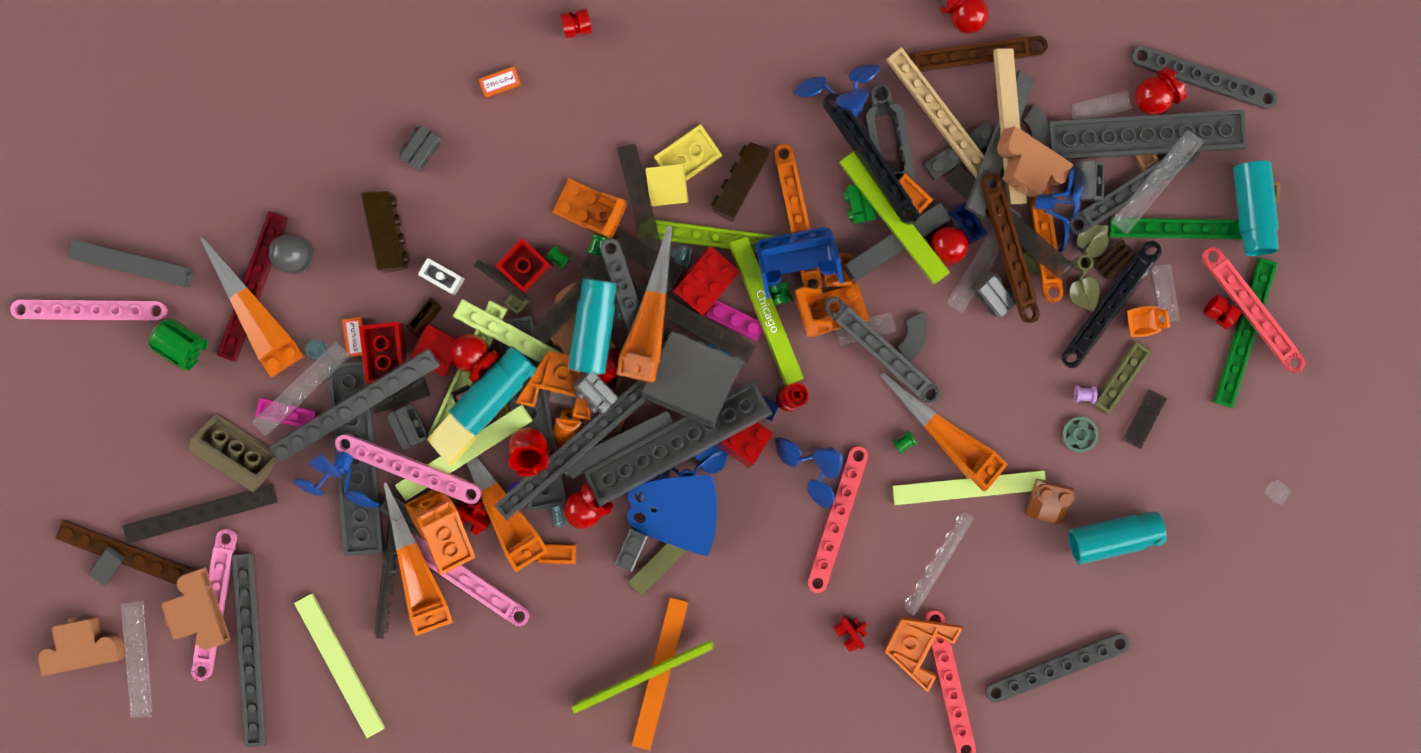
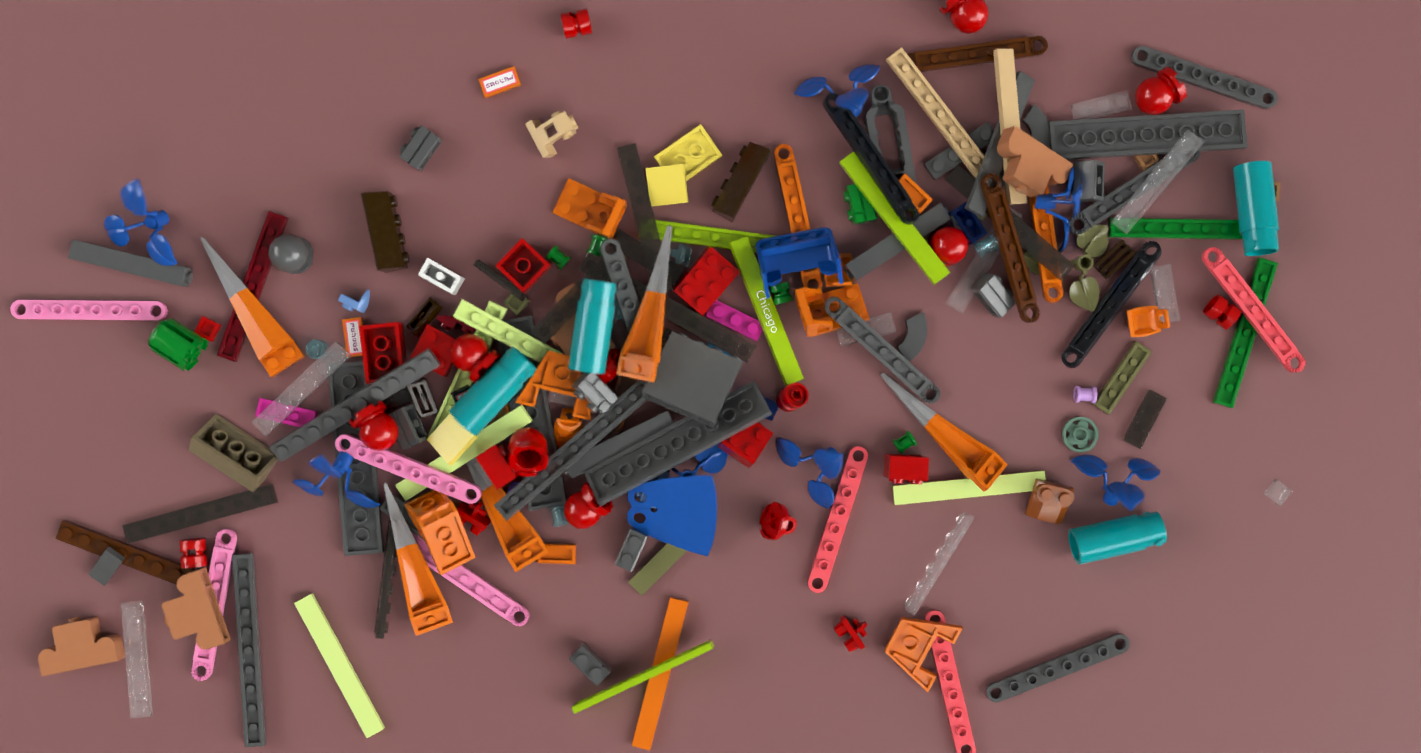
(134, 200): none -> blue plant
(193, 560): none -> red wheel
(207, 328): none -> red plate
(350, 303): none -> medium blue plate
(377, 429): none -> red tile
(417, 383): none -> tile
(451, 322): none -> dark red slope
(496, 465): none -> red brick
(564, 125): none -> tan tile
(590, 664): none -> dark grey brick
(775, 520): none -> red tile
(906, 467): none -> red brick
(986, 246): none -> clear light blue bush
(1128, 494): none -> blue plant

